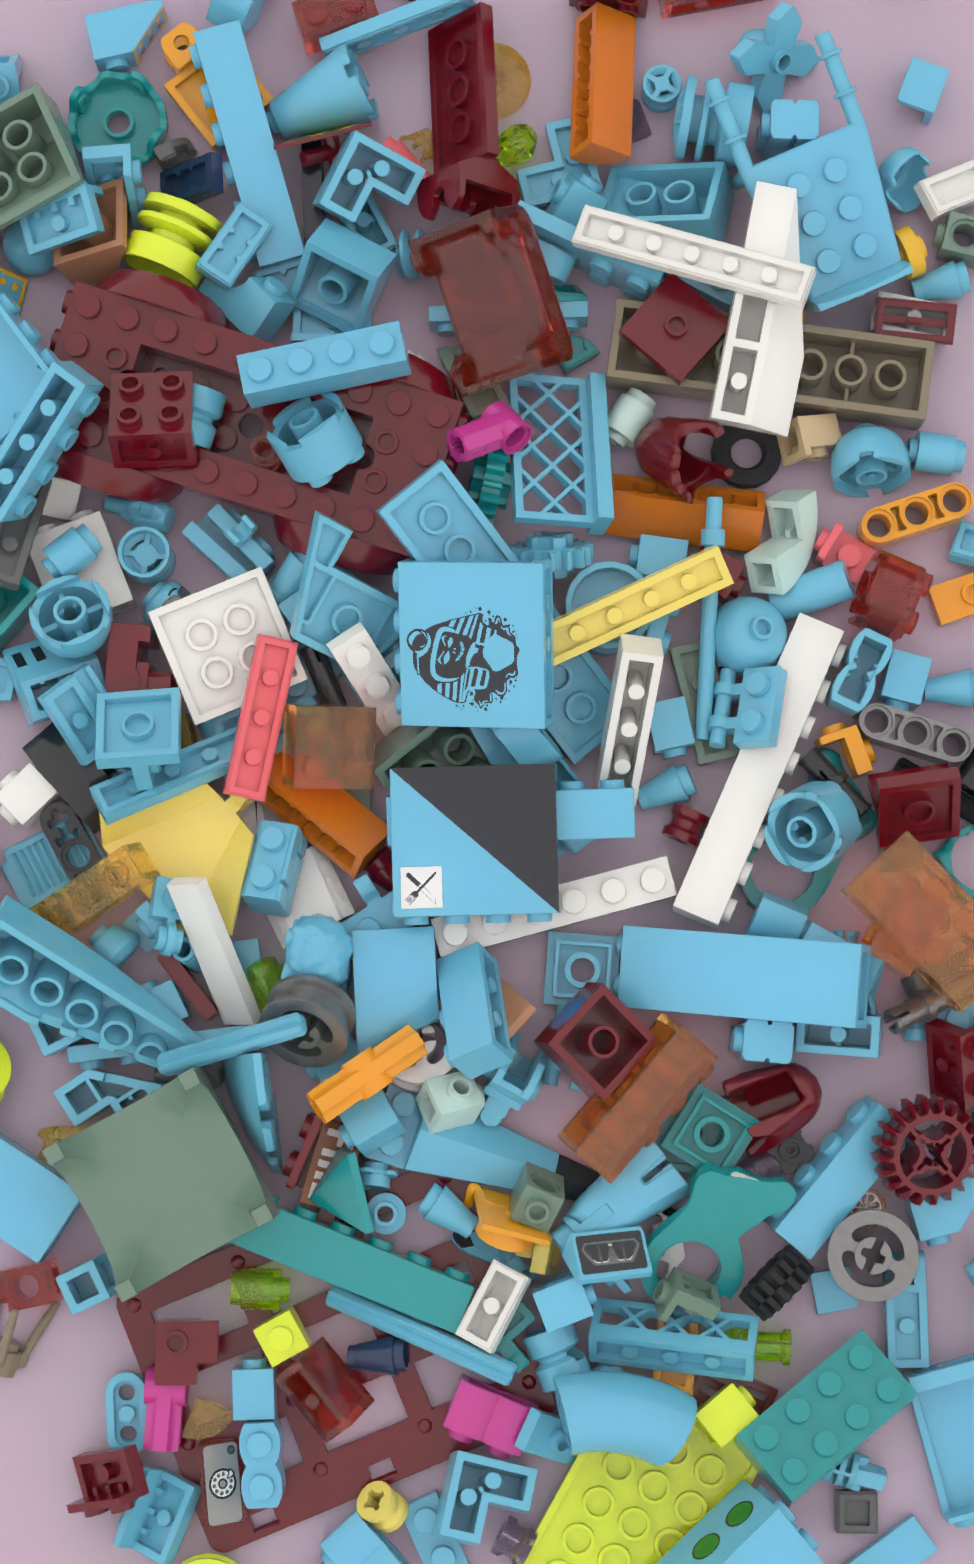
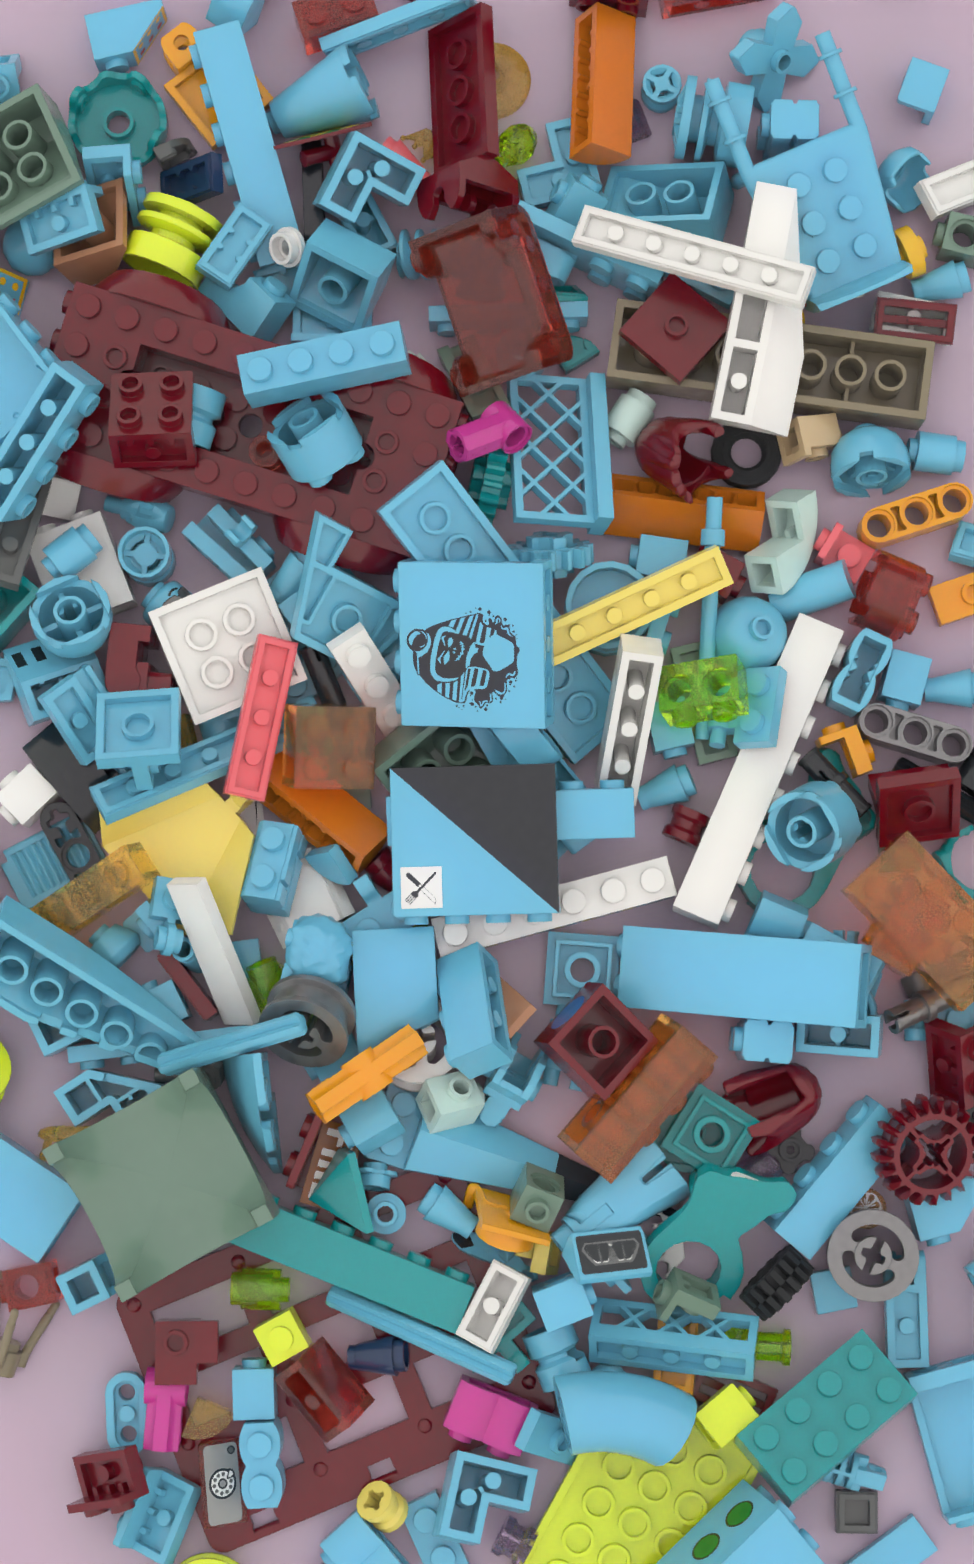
(287, 247): none -> white plate
(332, 864): none -> medium azure tile
(703, 680): none -> clear neon green brick

